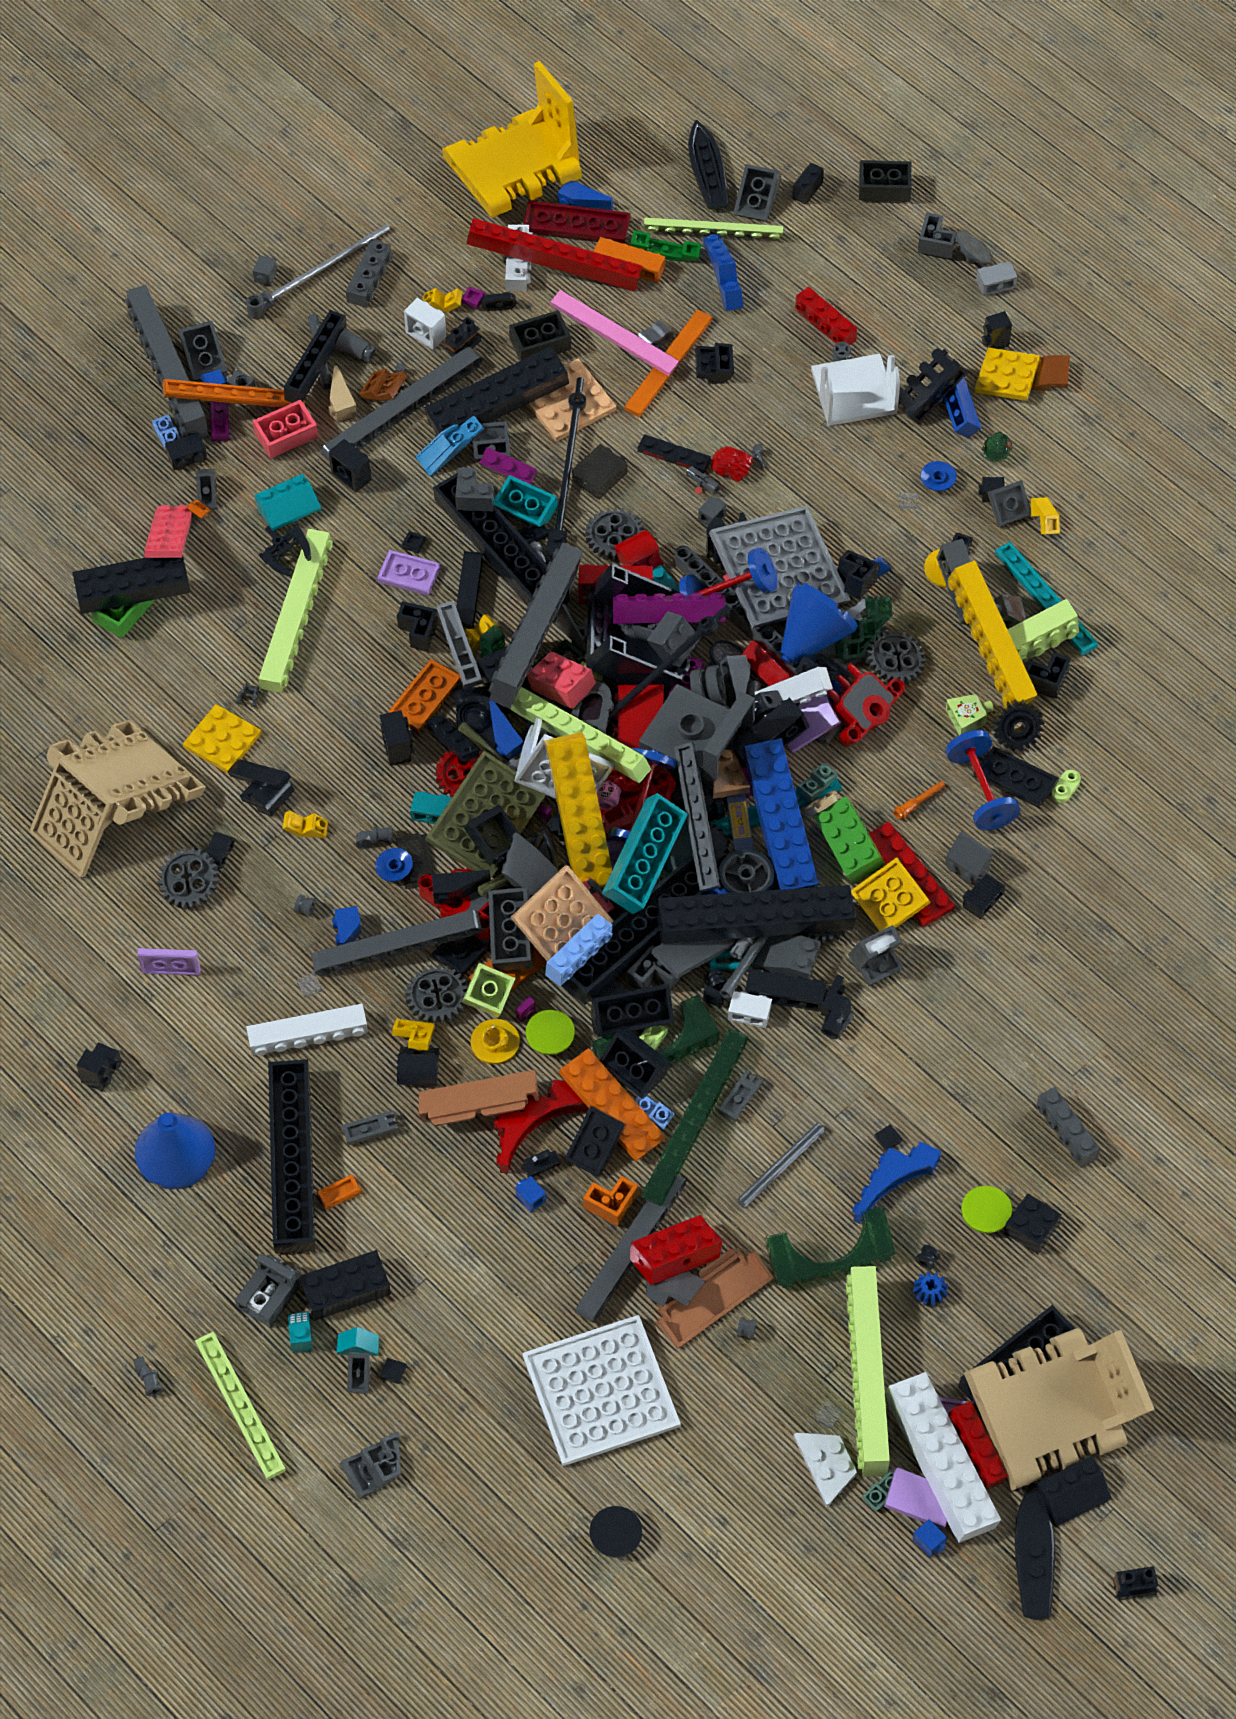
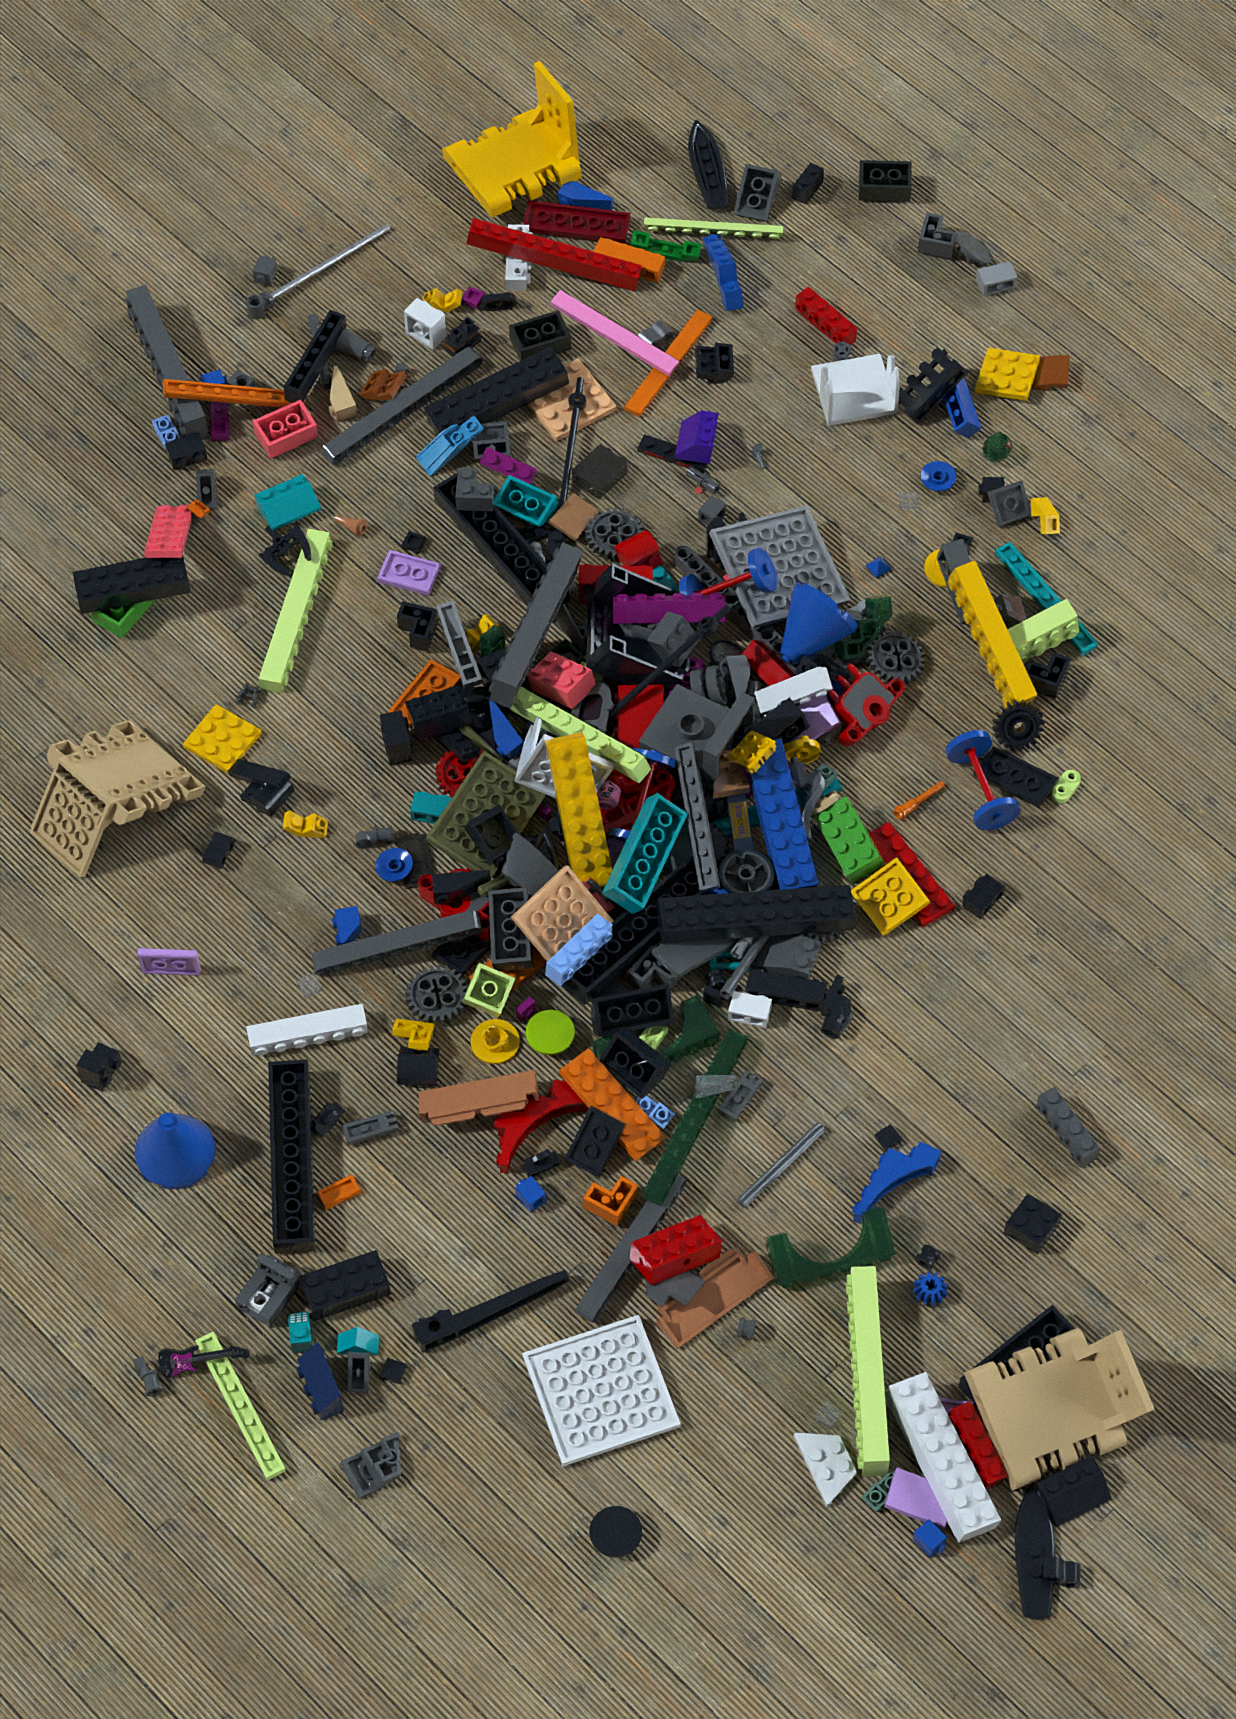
(171, 881): dark grey gear -> none
(176, 1361): none -> black piece
(202, 349): dark grey slope -> none
(304, 905): dark grey wheel -> none
(319, 1383): none -> dark blue slope
(327, 1118): none -> black piece
(350, 465): black brick -> none
(355, 525): none -> nougat cone
(369, 273): dark grey brick -> none
(438, 712): none -> black brick
(469, 588): black beam -> none
(475, 1317): none -> black piece
(573, 516): none -> medium nougat piece
(697, 437): none -> dark purple slope
(713, 1084): none -> clear slope
(731, 462): red hair -> none
(752, 751): none -> yellow hinge
(763, 705): black torso -> none
(804, 749): none -> yellow plate
(815, 781): none -> dark grey piece
(858, 572): black brick -> none
(876, 955): dark grey brick -> none
(968, 712): yellowish green torso -> none
(968, 858): dark grey slope -> none
(986, 1209): lime piece -> none
(997, 331): black brick -> none
(1061, 1572): none -> black axle
(1140, 1579): black hips -> none

